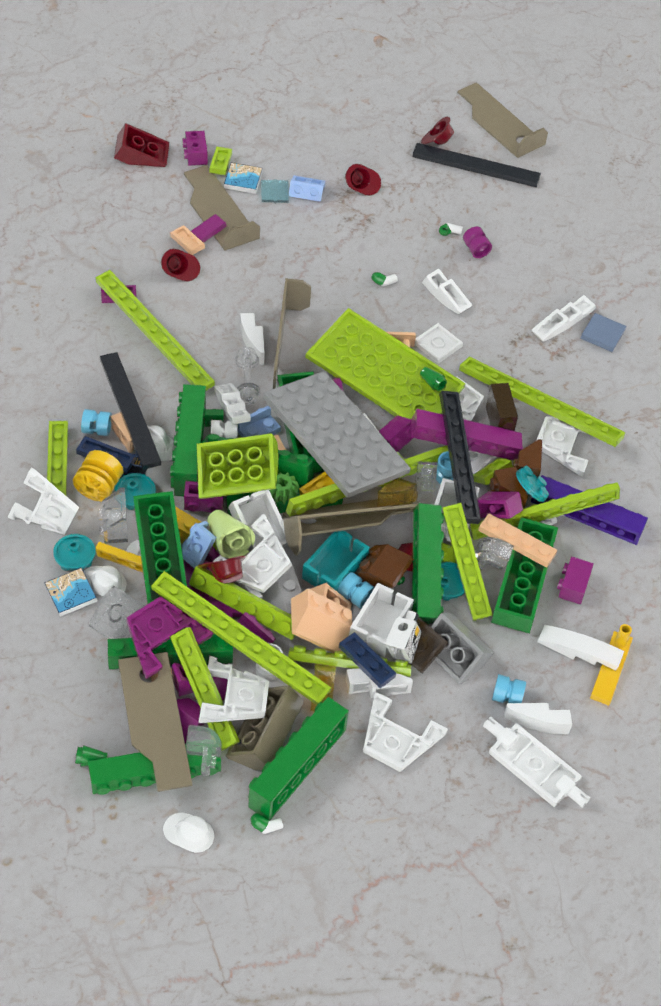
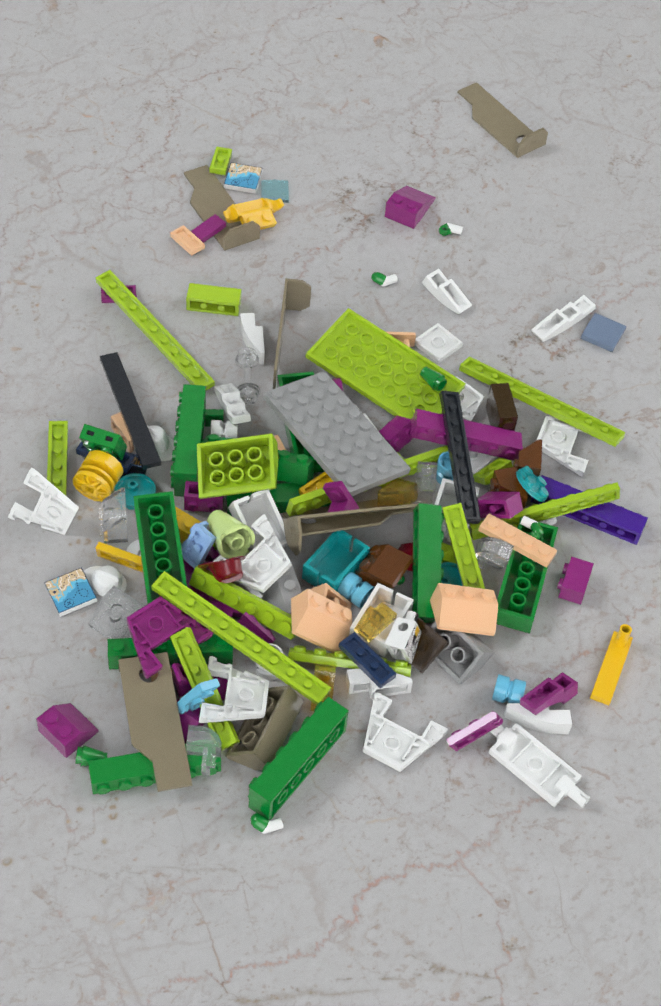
(65, 728): none -> magenta slope
(74, 552): teal piece -> none
(99, 439): none -> green piece
(102, 425): medium azure wheel -> none
(140, 147): dark red slope -> none
(180, 265): dark red piece -> none
(188, 832): white piece -> none
(196, 148): magenta brick -> none
(197, 695): none -> medium azure hinge
(213, 299): none -> lime brick
(256, 210): none -> yellow plate
(260, 424): light blue bracket -> none
(285, 488): bright green gear -> none
(306, 188): light blue bracket -> none
(340, 497): none -> magenta slope
(363, 179): dark red piece -> none
(375, 621): none -> clear yellow slope
(408, 206): none -> magenta slope
(439, 133): dark red piece -> none
(465, 609): none -> light nougat slope
(474, 730): none -> hinge
(476, 165): black tile -> none
(477, 242): magenta wheel -> none
(533, 525): none -> arm
(549, 693): none -> magenta slope
(576, 644): white slope -> none

